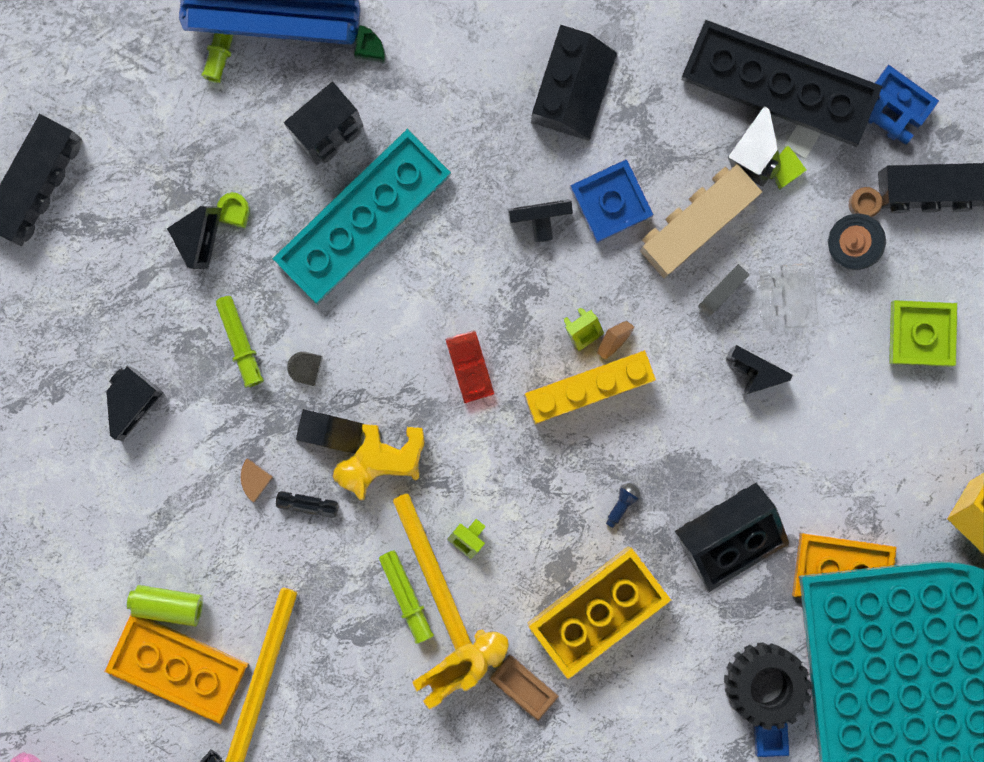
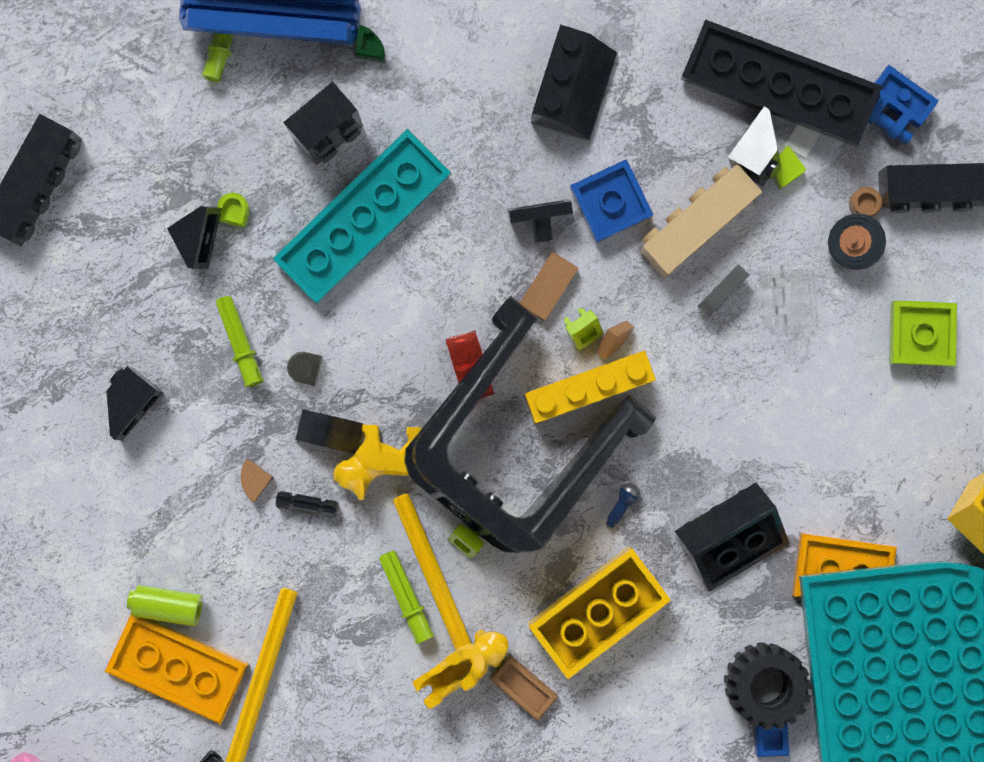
(431, 470): none -> black piece
(548, 286): none -> medium nougat tile
(764, 373): black slope -> none

